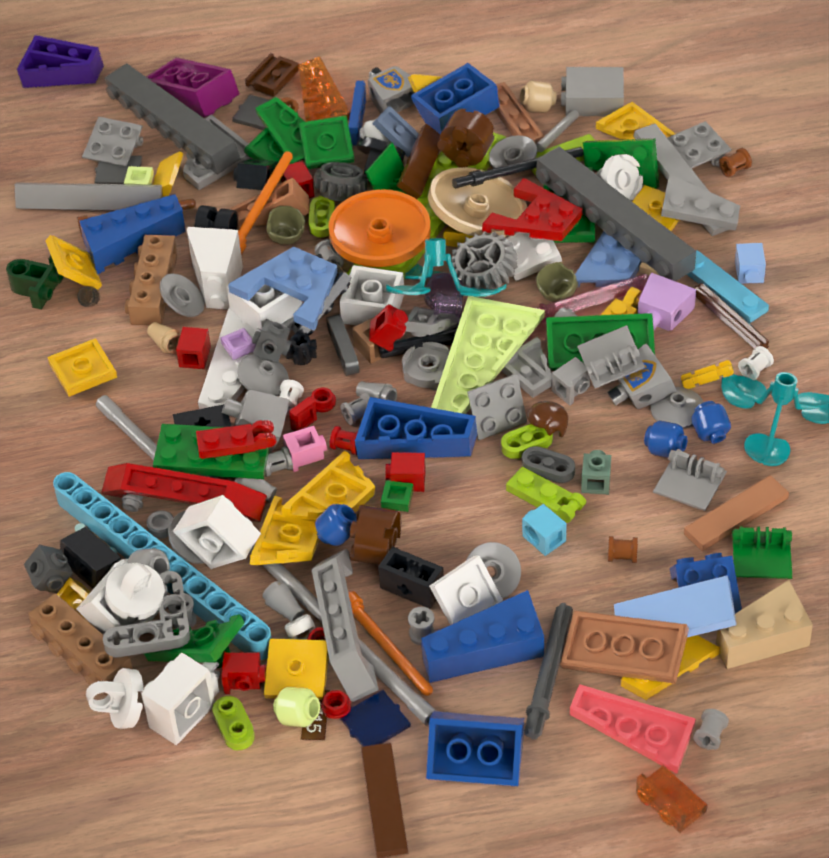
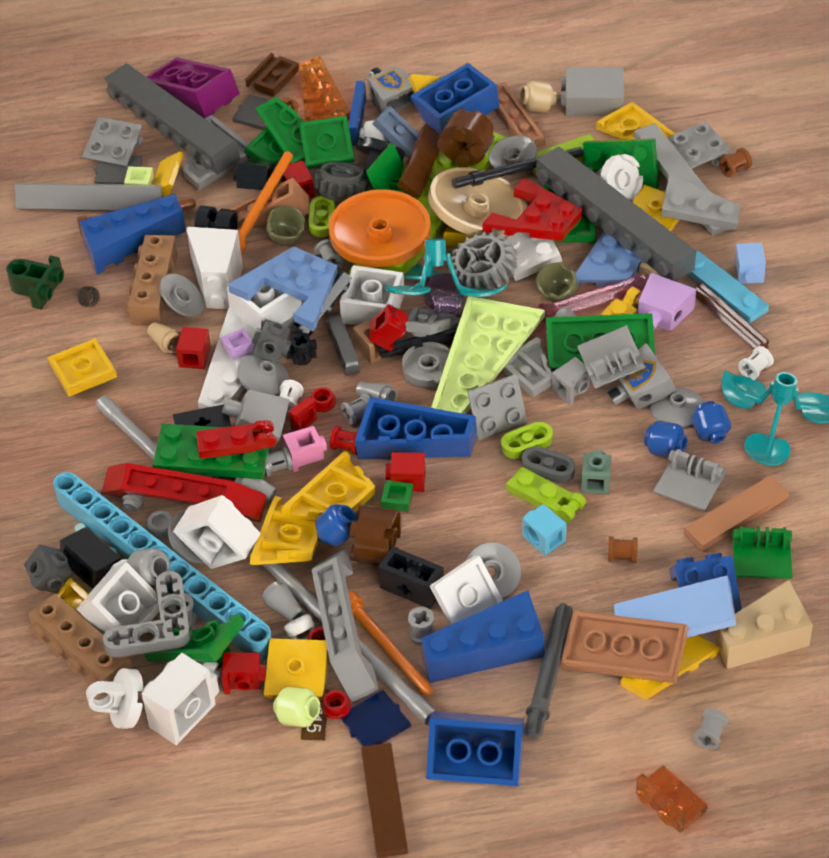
(59, 63): dark purple wedge -> none
(73, 262): yellow plate -> none
(134, 591): white tile -> none
(231, 721): lime plate -> none
(549, 416): reddish brown hair -> none
(557, 130): light grey bar -> none
(642, 727): coral wing -> none
(707, 374): yellow axle -> none

